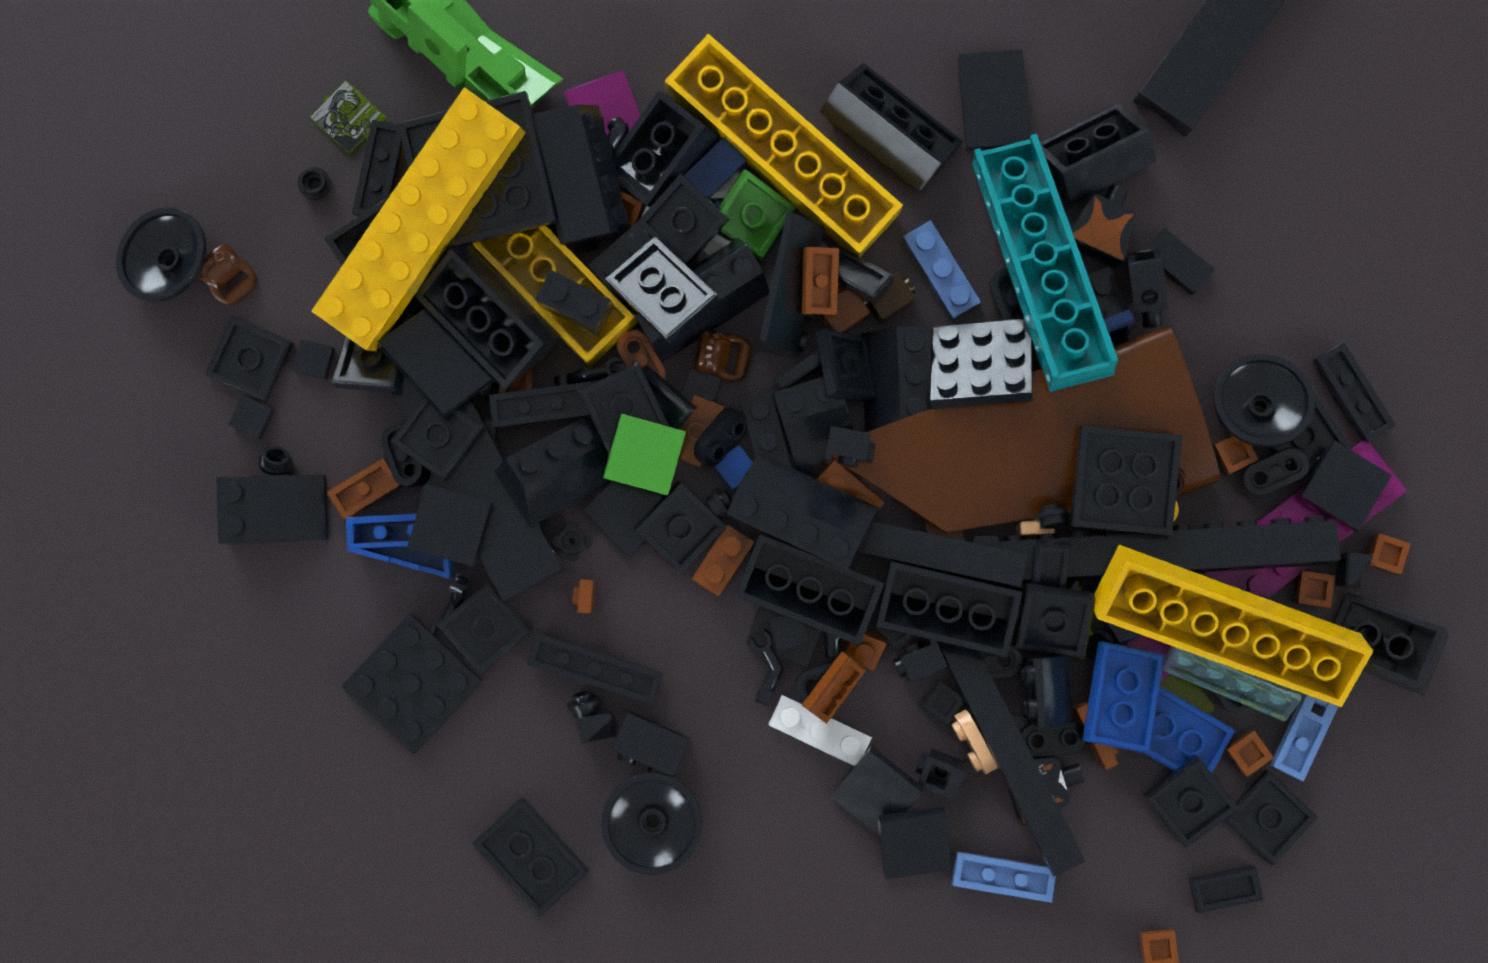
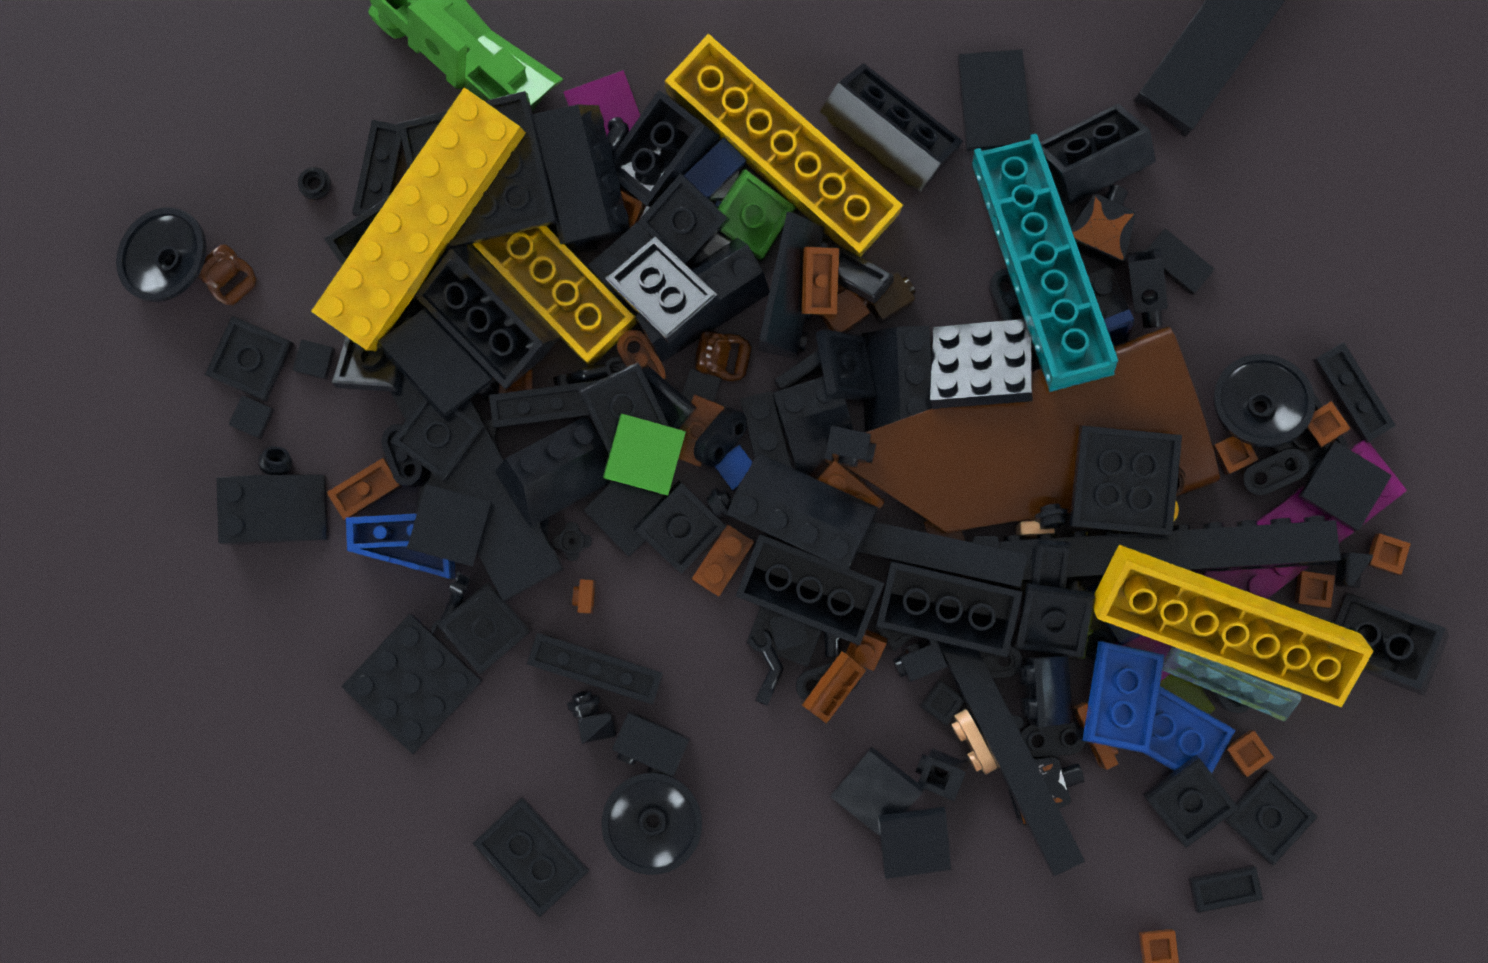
(346, 117): piece -> none
(574, 303): black brick -> none
(831, 738): white plate -> none
(941, 270): medium blue plate -> none
(1003, 876): medium blue plate -> none
(1303, 737): medium blue plate -> none
(1327, 424): none -> dark orange plate

